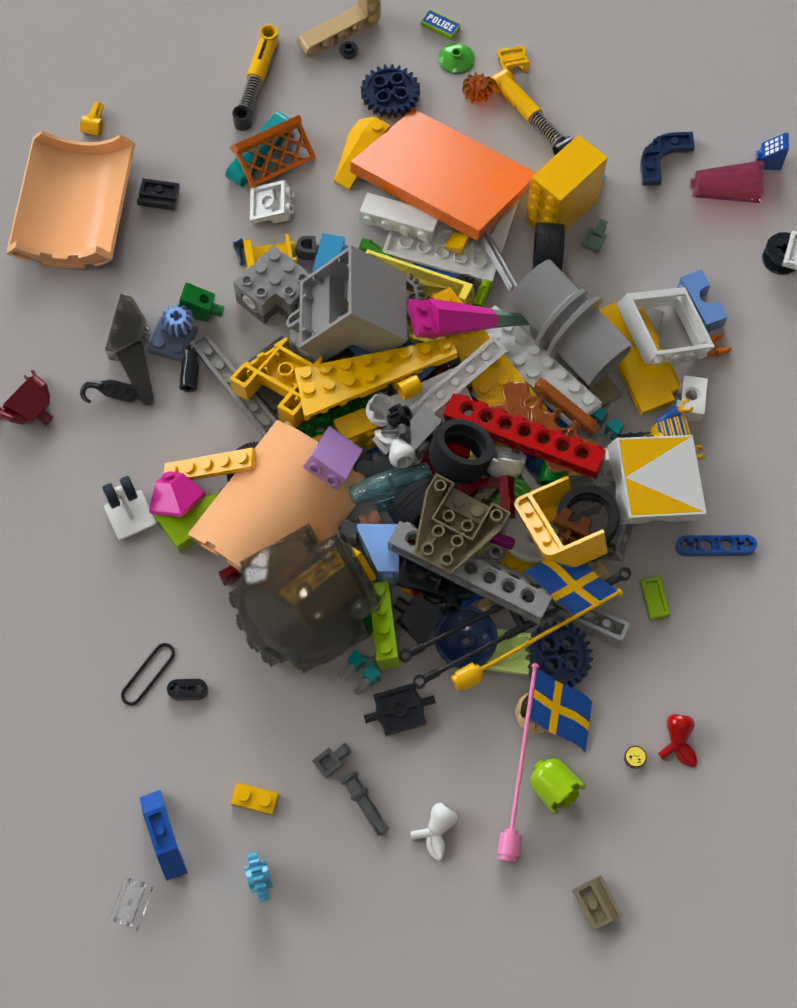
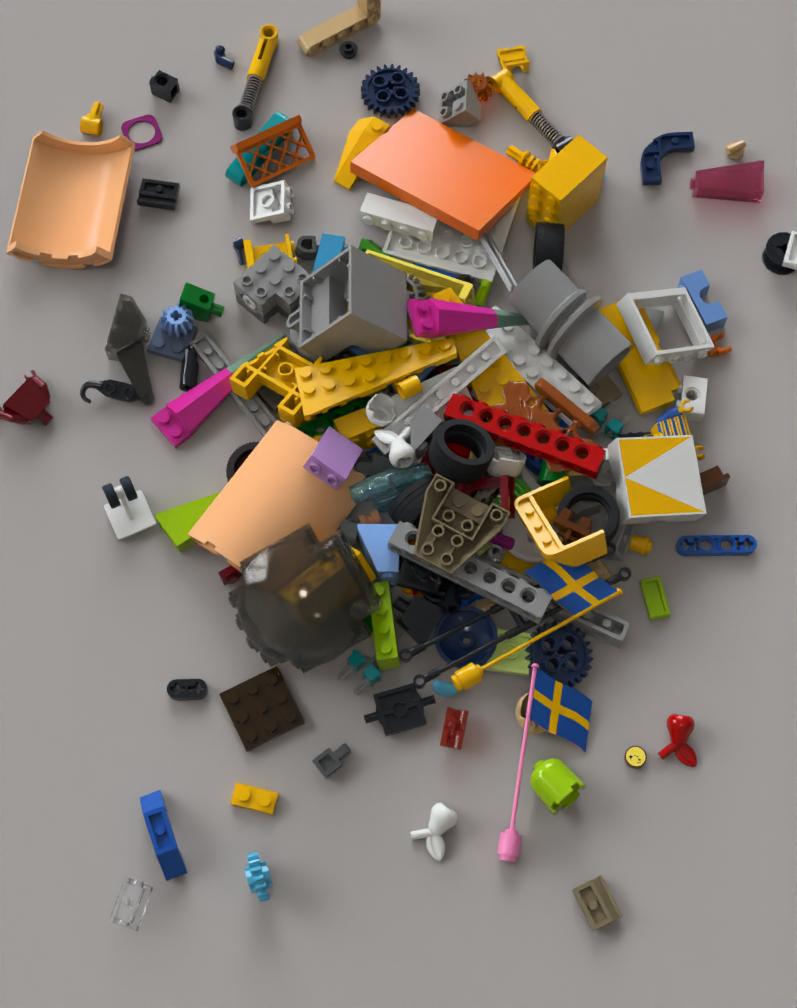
(140, 669): black piece -> none
(146, 118): none -> magenta piece
(164, 86): none -> black brick
(174, 495): dark pink slope -> none
(190, 410): none -> dark pink plate
(215, 464): yellow plate -> none
(220, 57): none -> dark blue arm
(262, 708): none -> dark brown plate
(360, 795): dark grey pin -> none
(399, 415): black gear -> none
(401, 430): dark grey hand -> none
(440, 24): tile -> none
(444, 689): none -> medium azure arm
(454, 728): none -> clear red hips
(456, 58): bright green dish -> none
(457, 242): yellow slope -> none
(459, 106): none -> light grey slope
(526, 160): none -> yellow piece
(595, 237): sand green plate -> none
(641, 544): none -> yellow hose
(713, 479): none -> reddish brown panel
(735, 149): none -> tan plate
(774, 152): blue slope -> none

